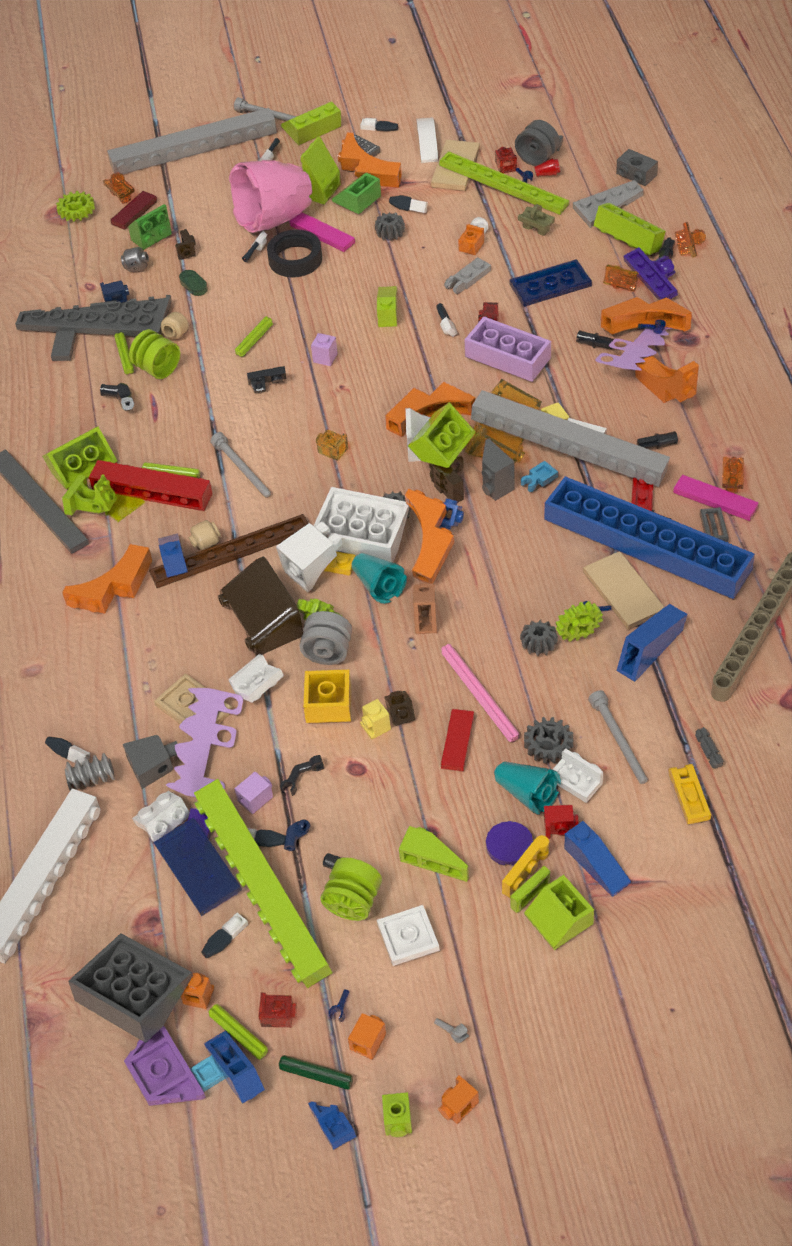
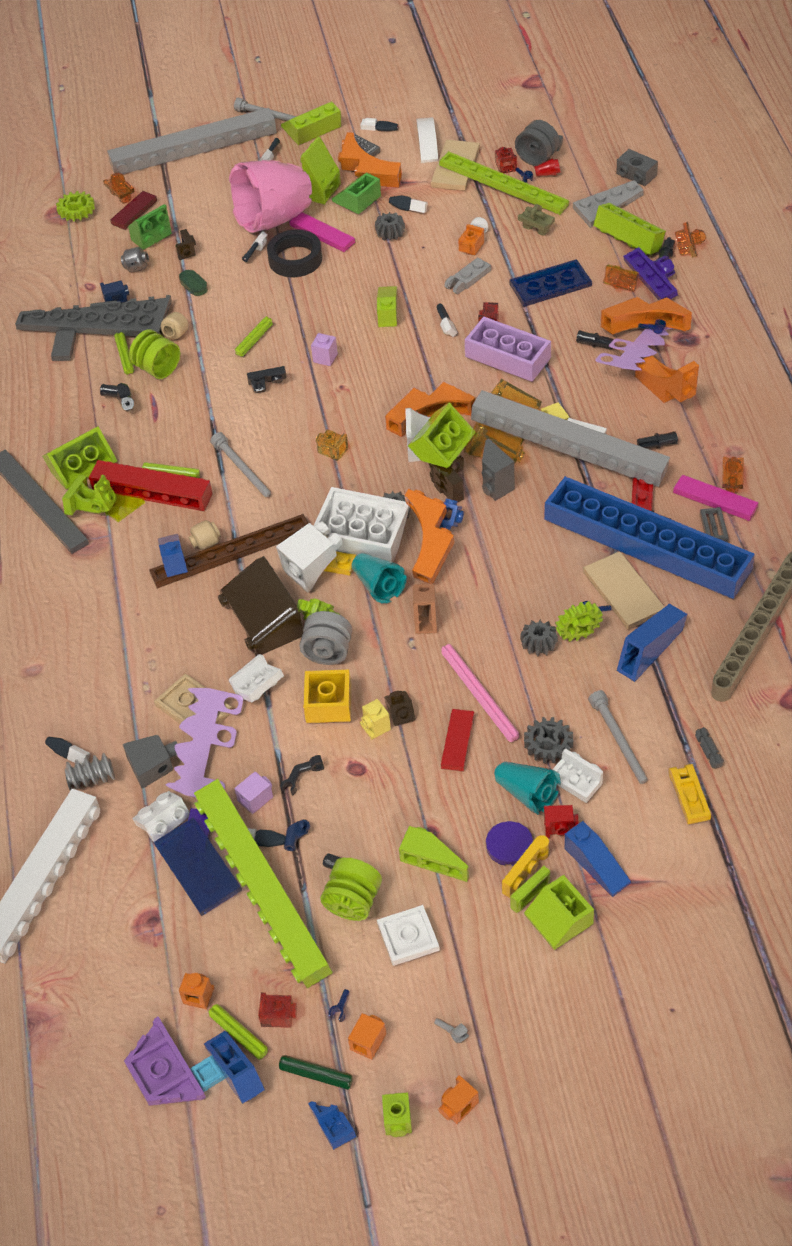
(121, 580): orange arch -> none
(130, 986): dark grey slope -> none
(224, 936): piece -> none
(540, 474): dark azure plate -> none

